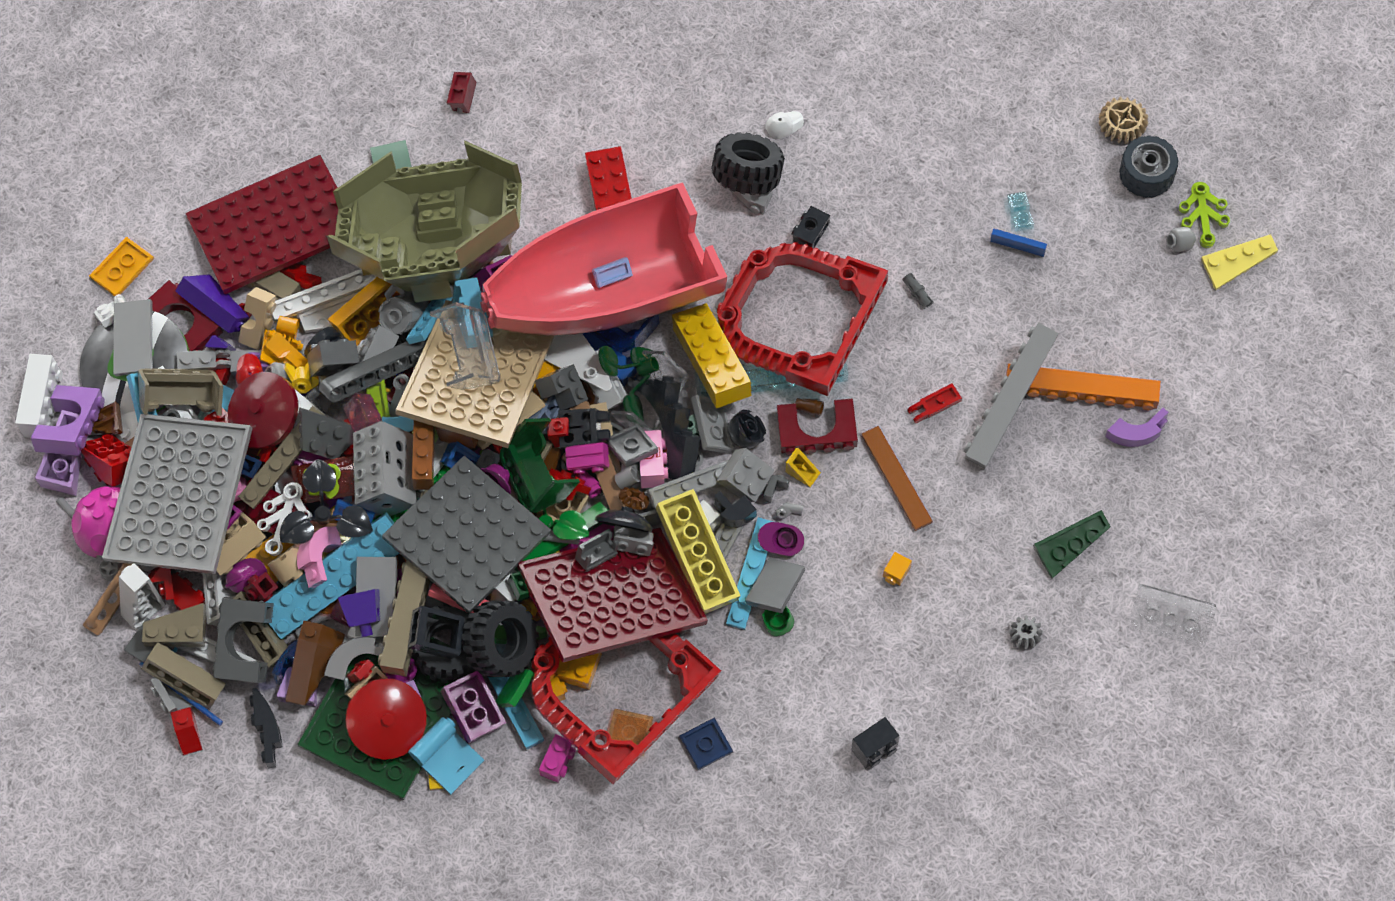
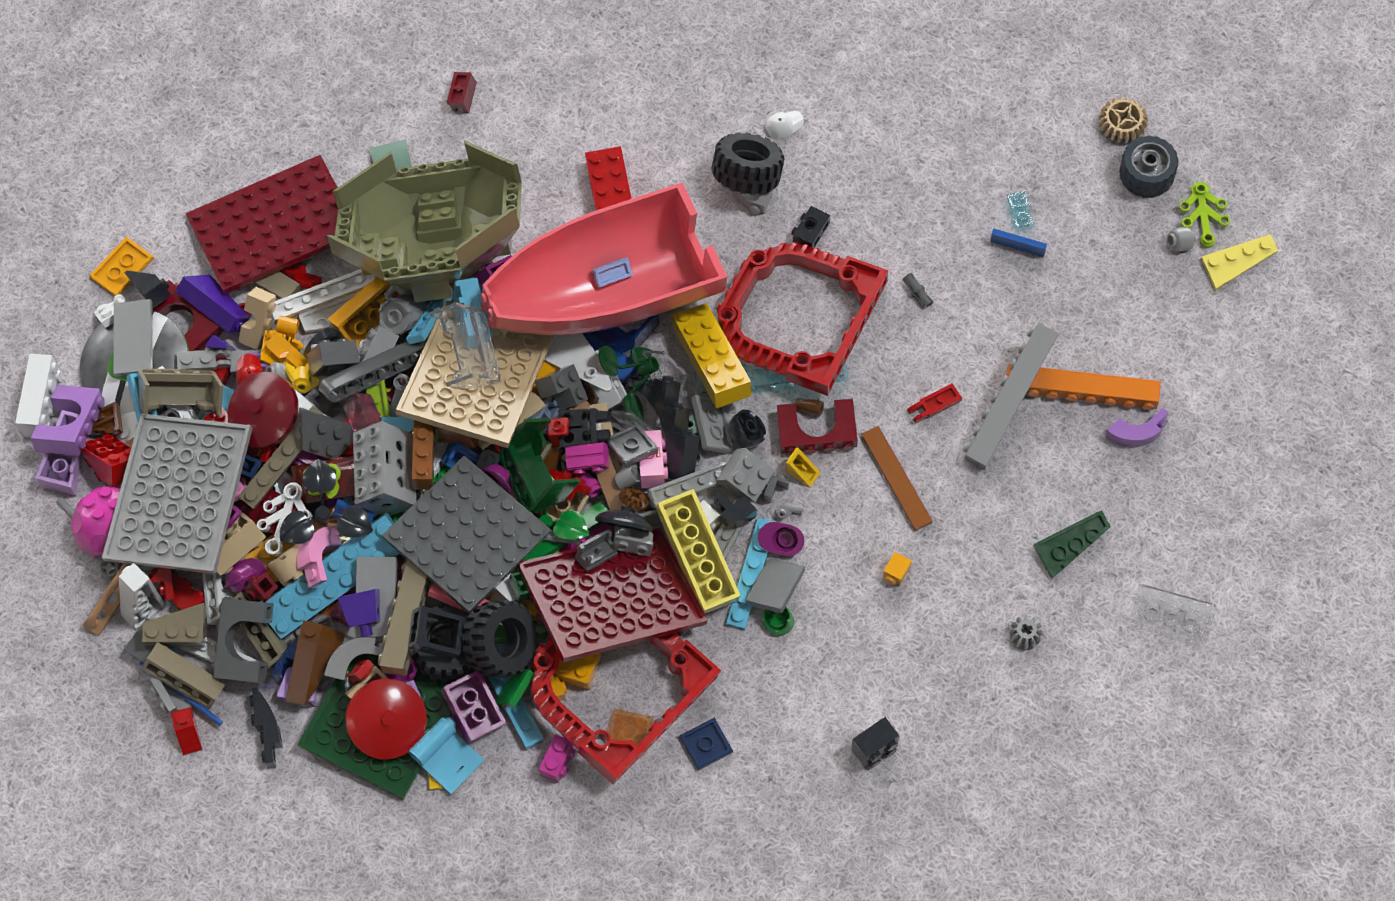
(149, 286): none -> black slope

